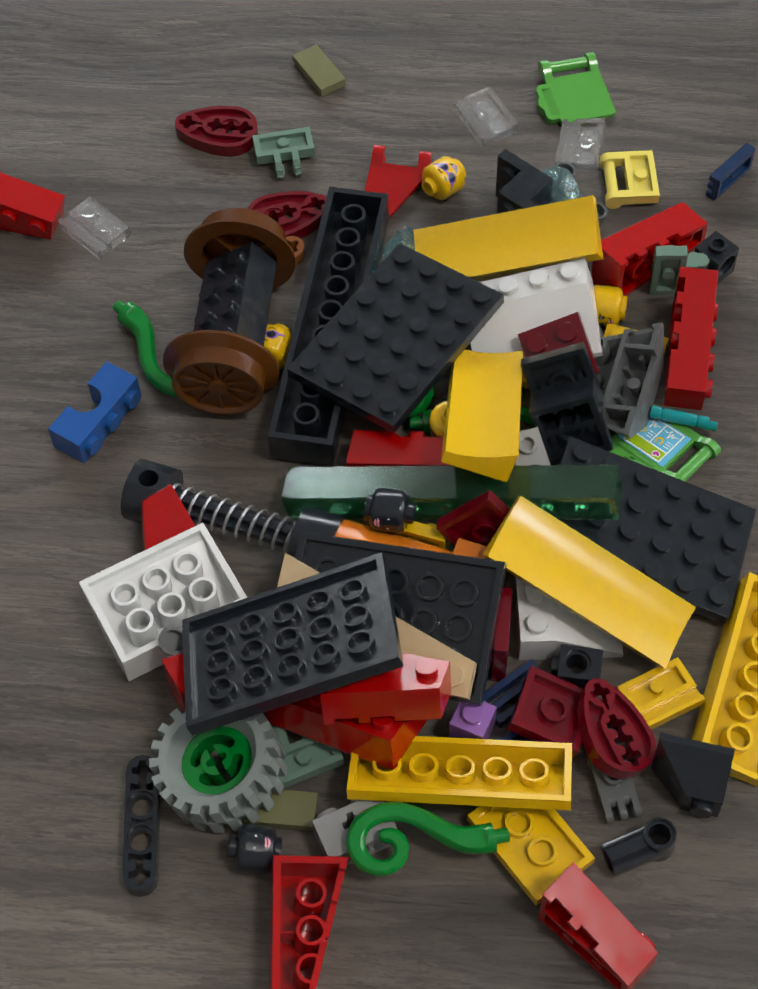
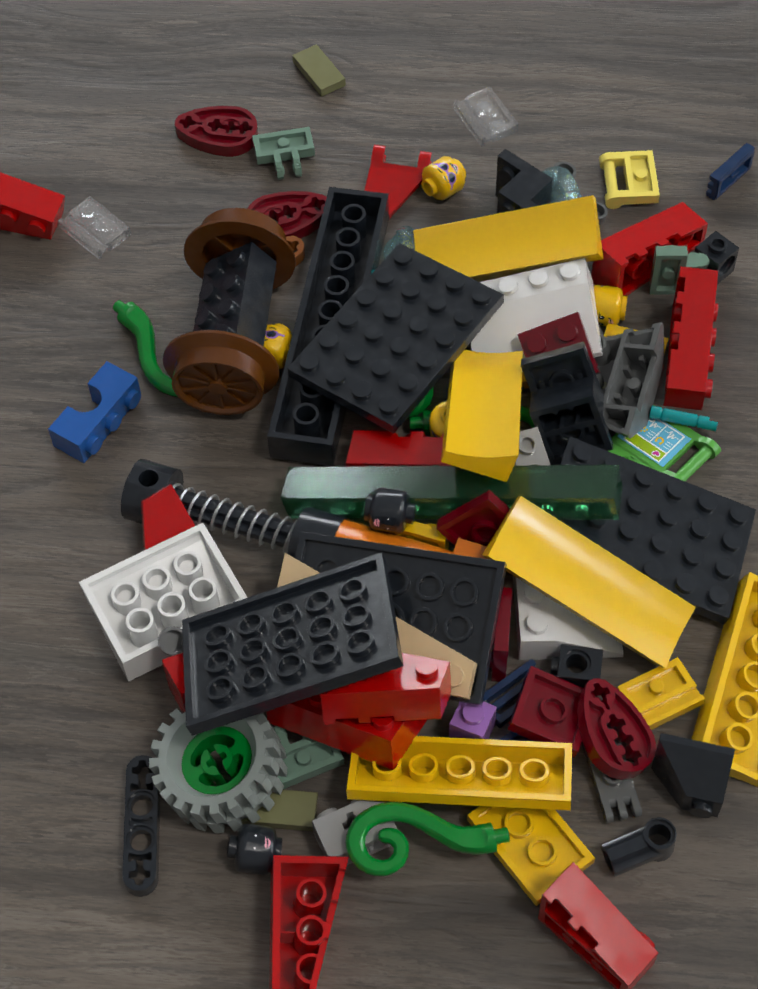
(573, 95): bright green piece -> none
(581, 143): clear plate -> none

